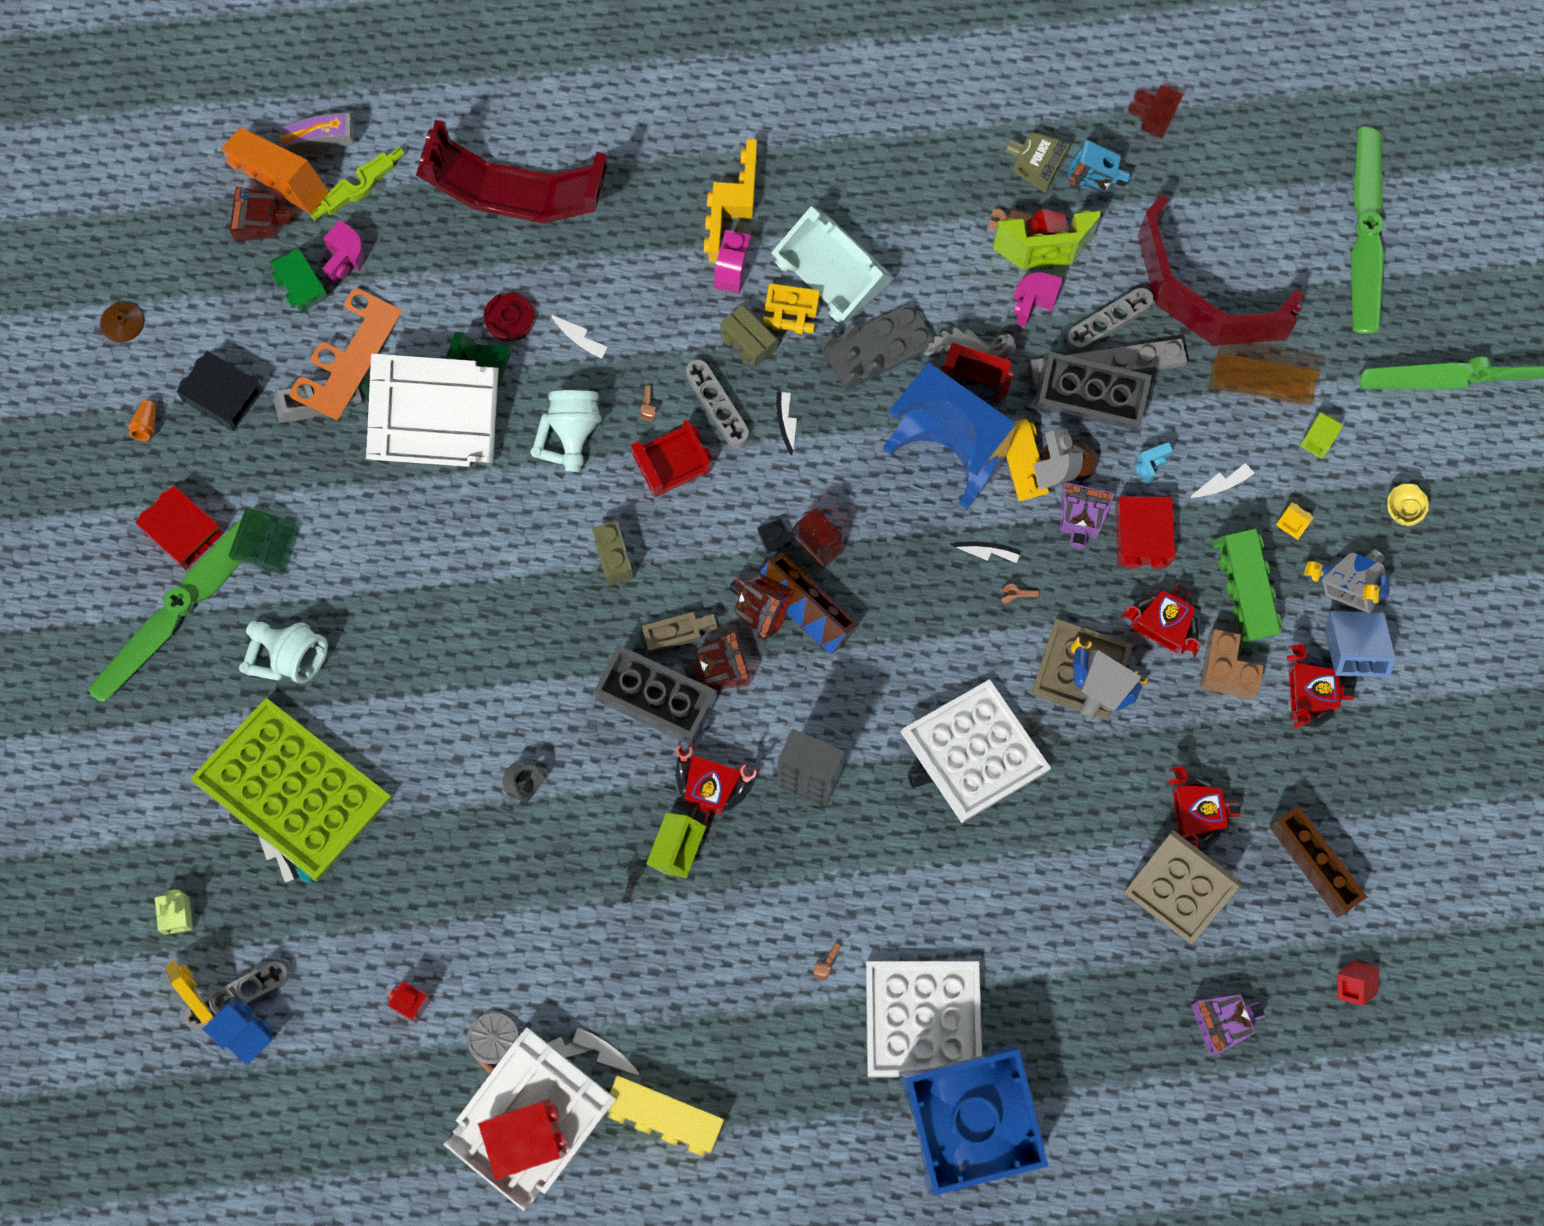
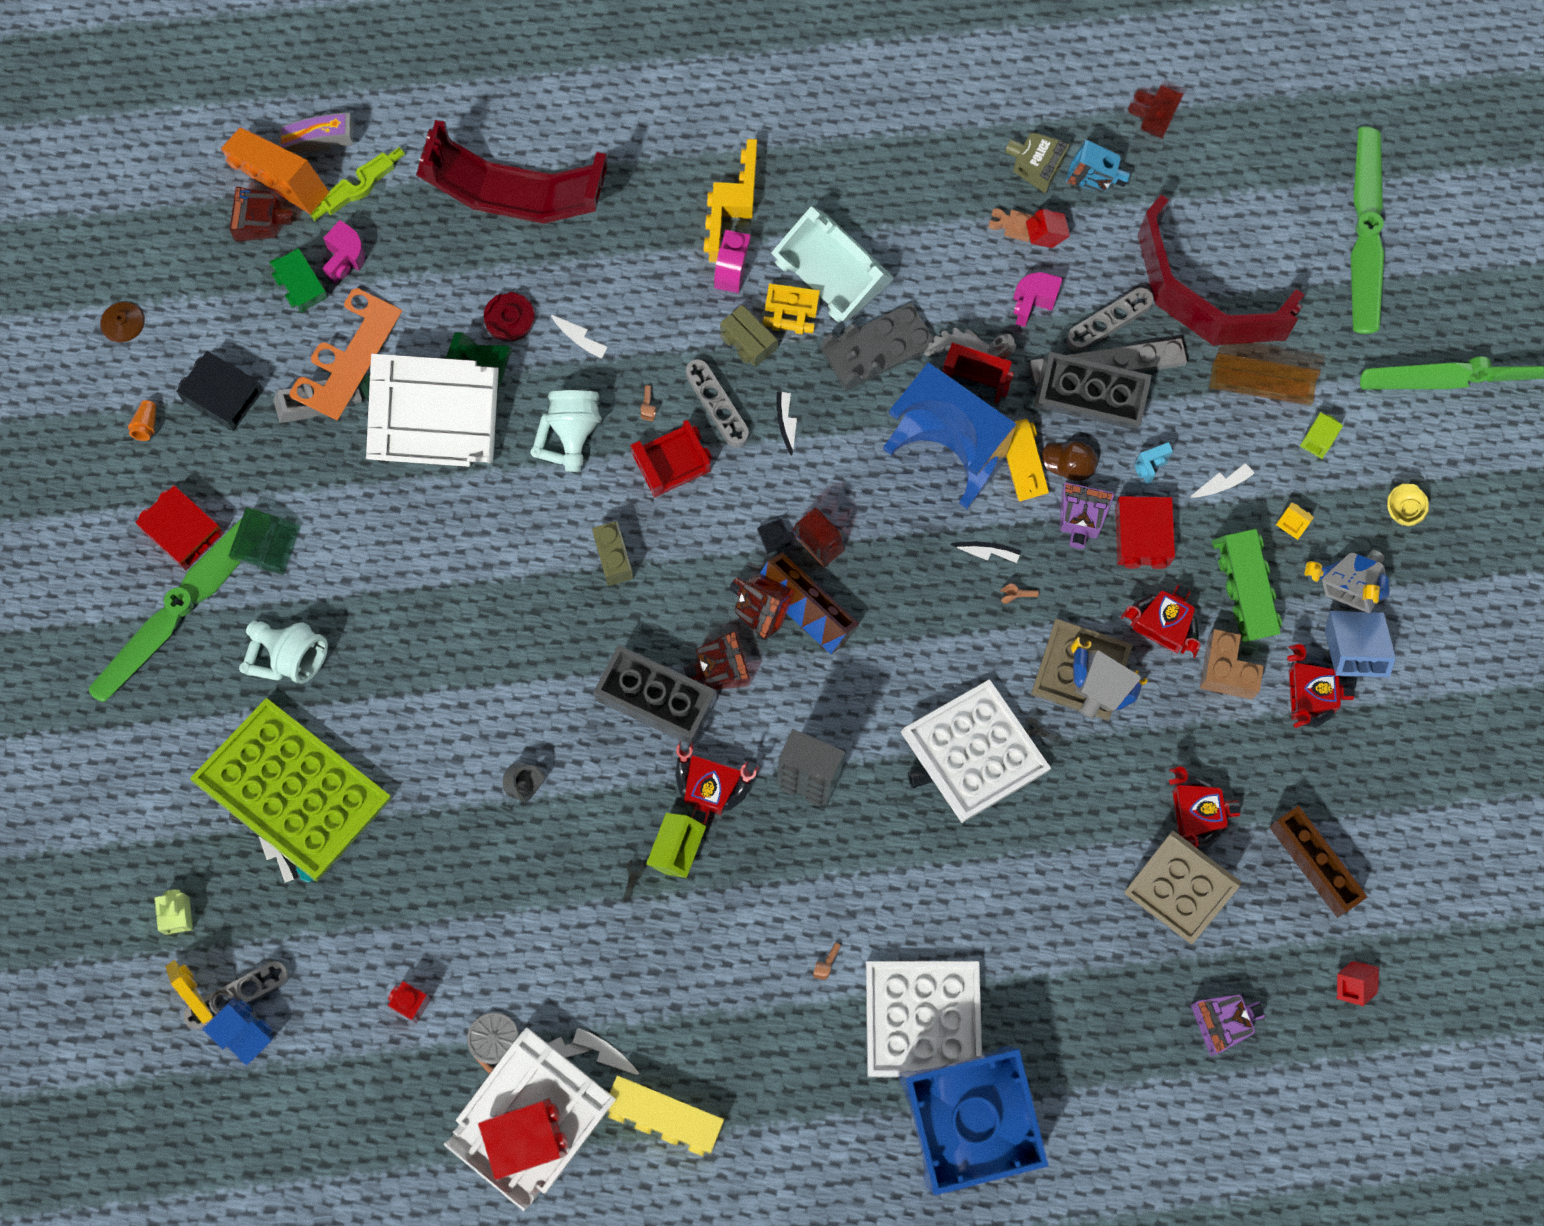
(676, 631): dark tan plate -> none
(1045, 250): lime slope -> none
(1063, 465): light grey brick -> none

